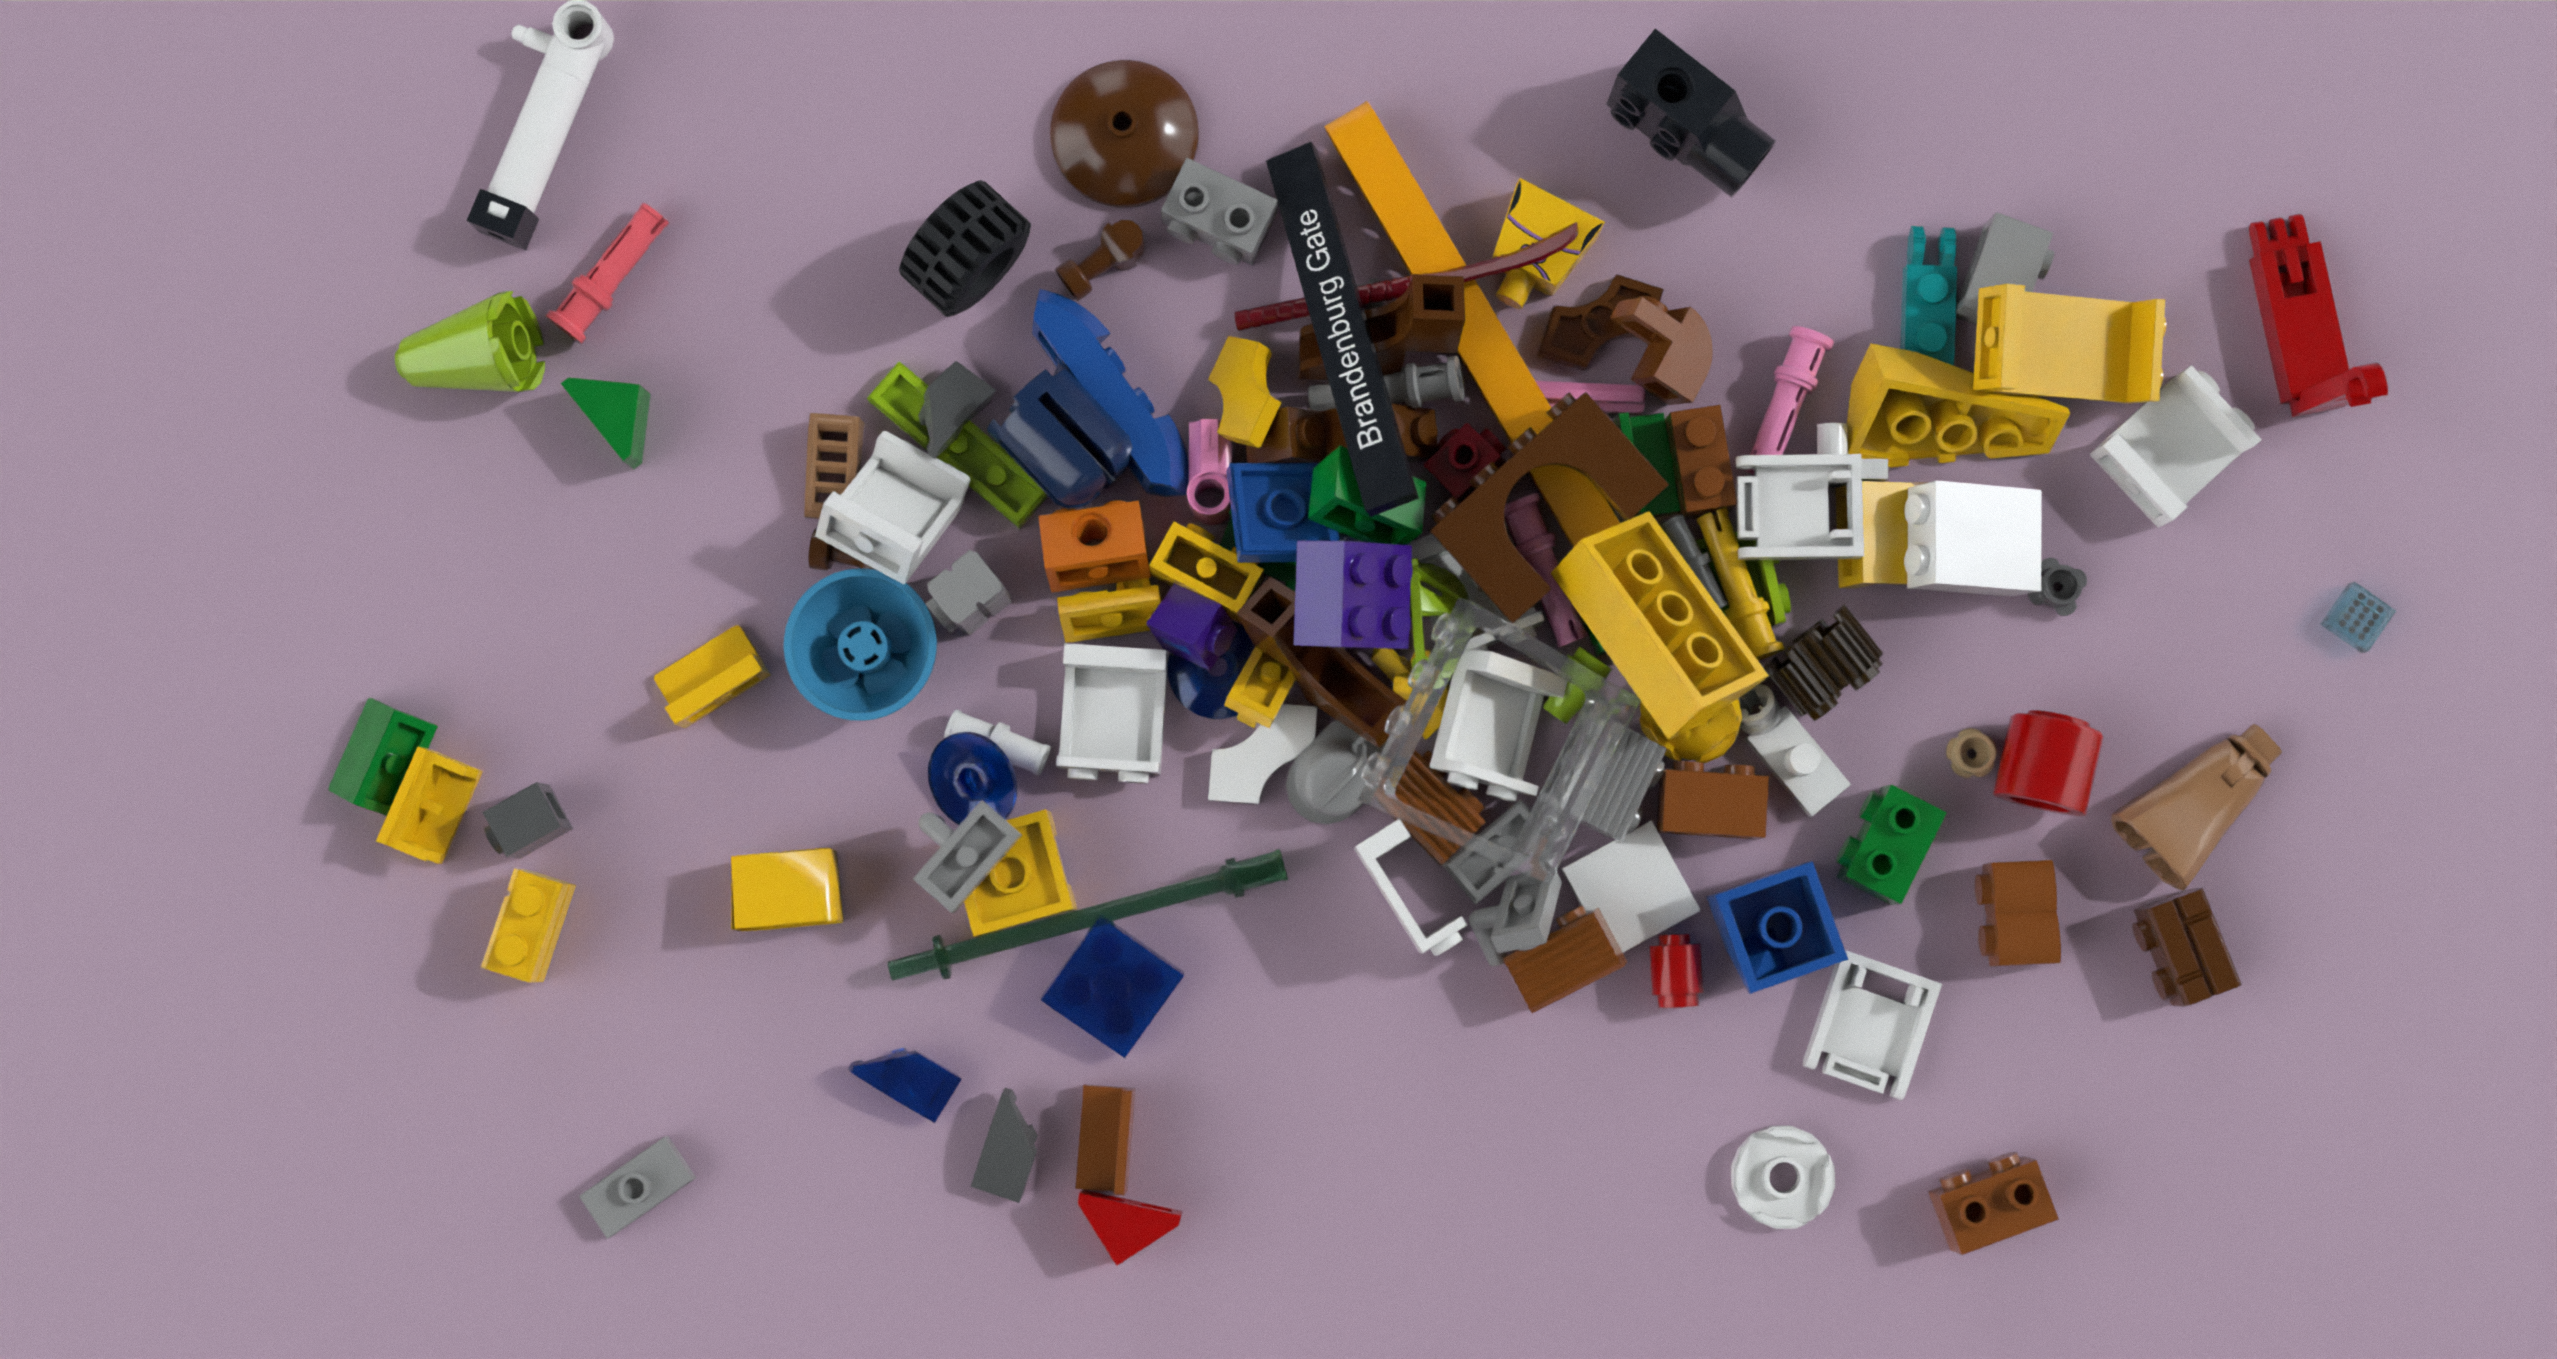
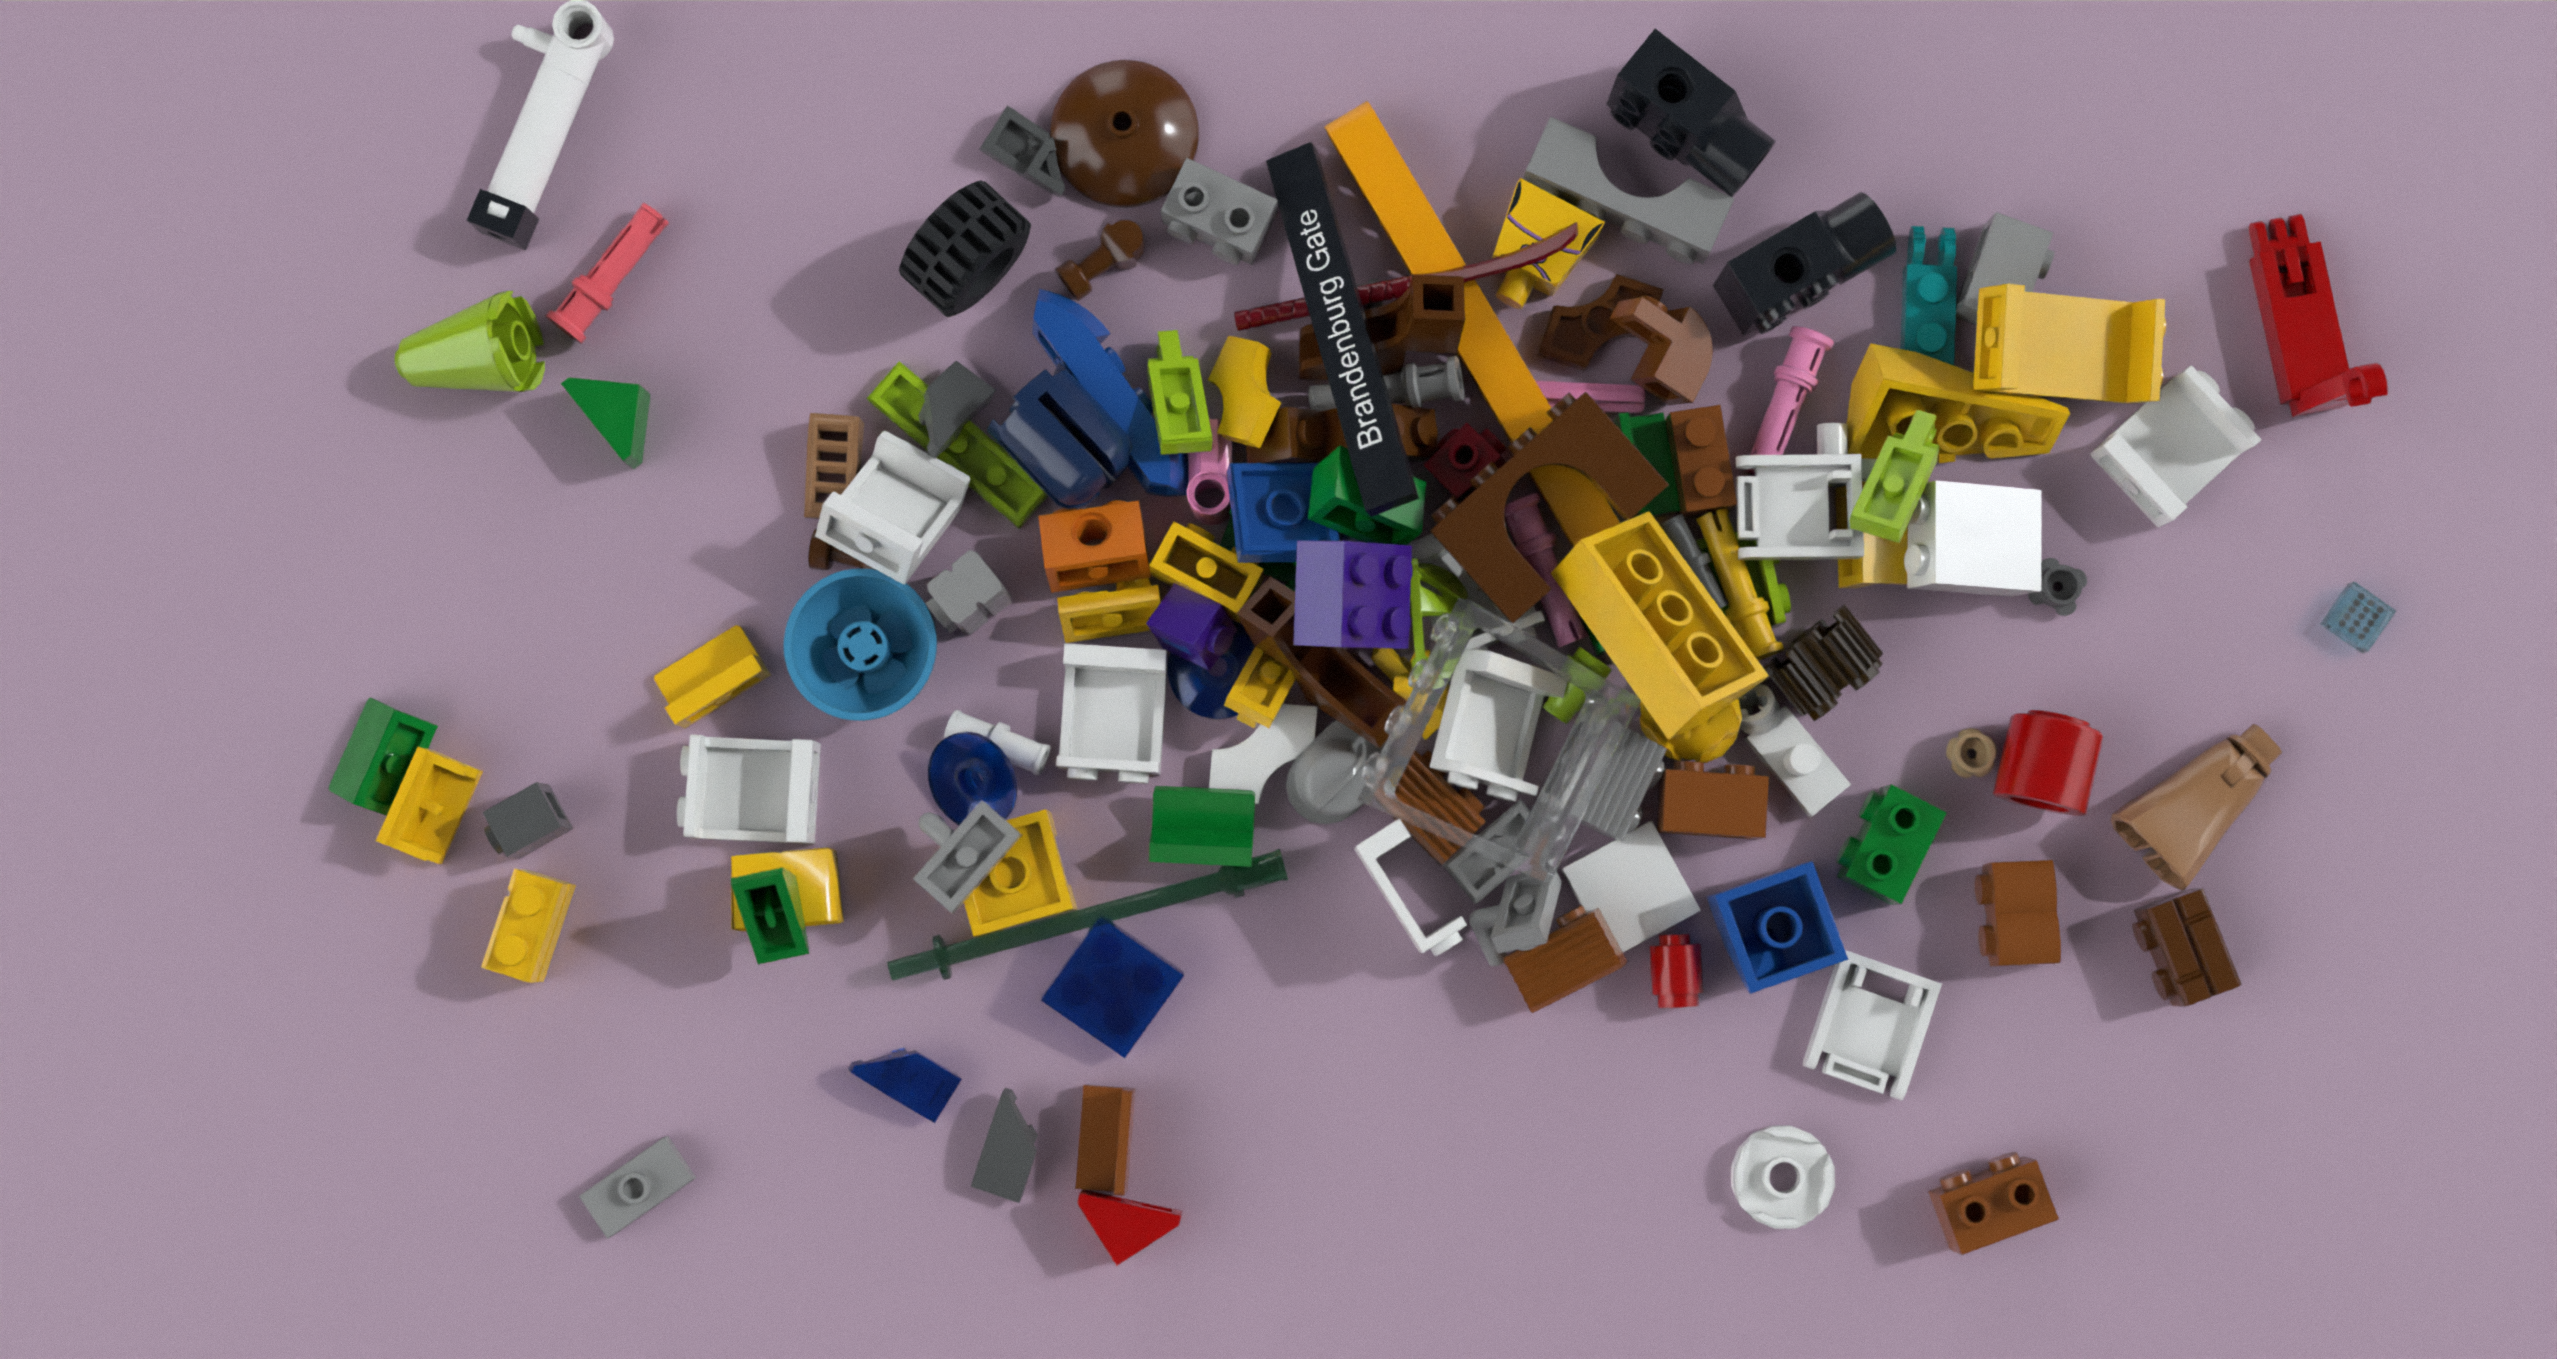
(750, 789): none -> white panel
(772, 914): none -> green slope
(1025, 150): none -> dark grey slope
(1178, 398): none -> lime hinge
(1202, 826): none -> green panel
(1681, 220): none -> light grey arch
(1810, 256): none -> black brick
(1897, 480): none -> lime hinge

